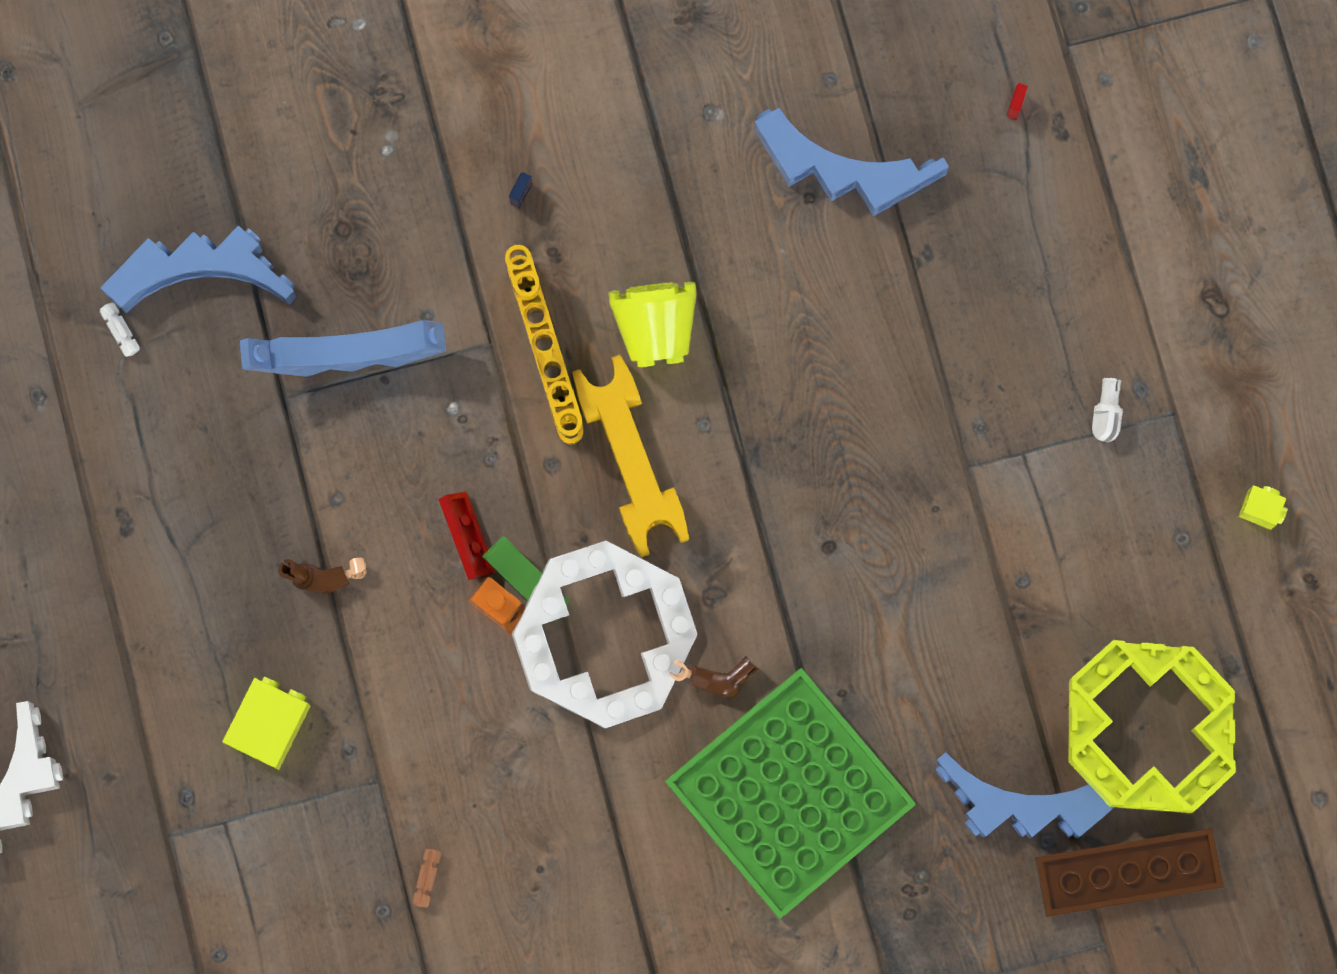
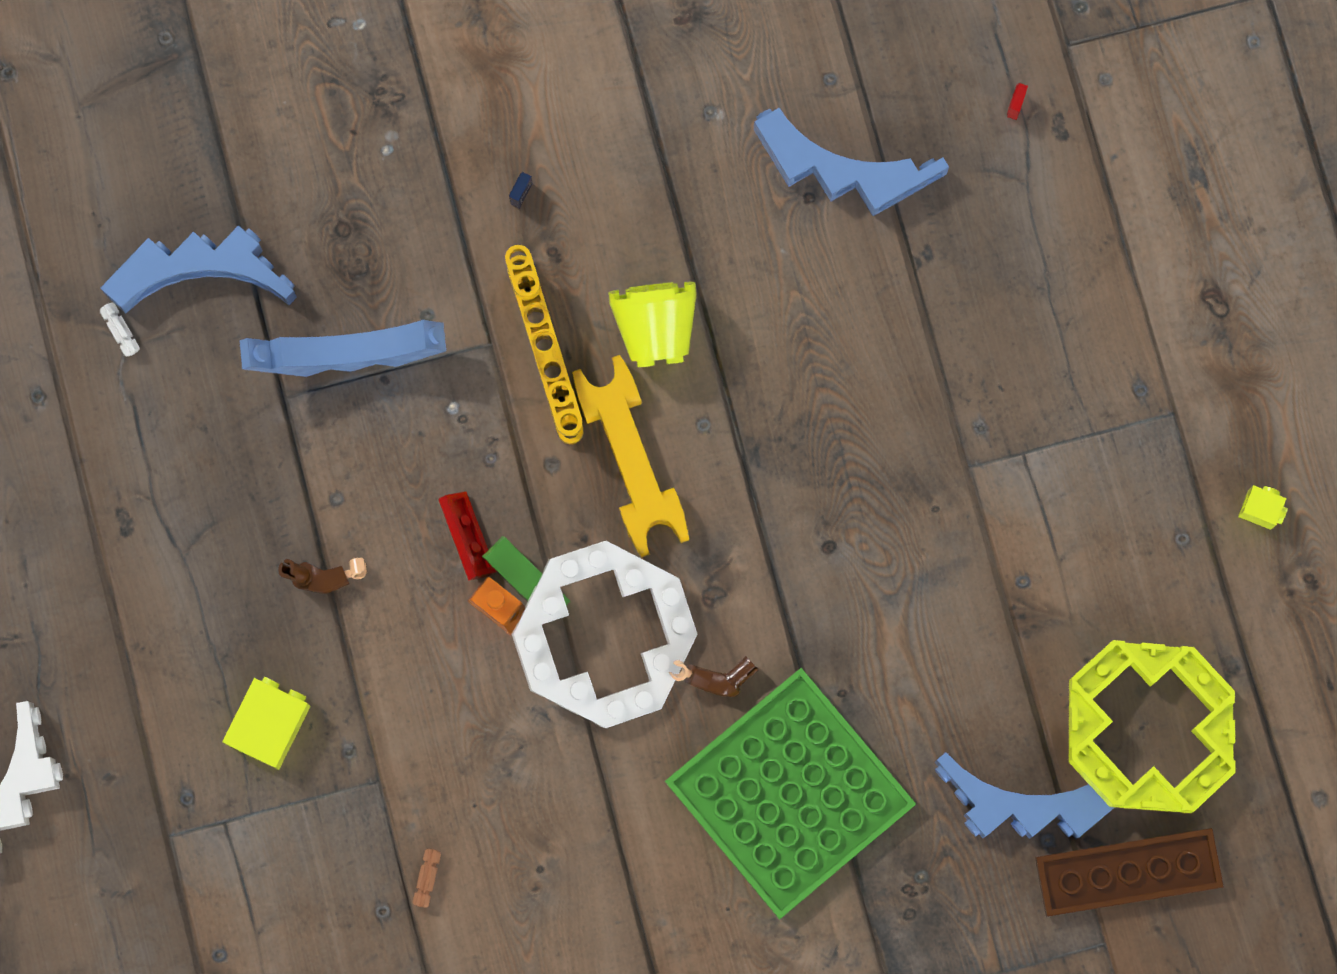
(1108, 413): white arm -> none

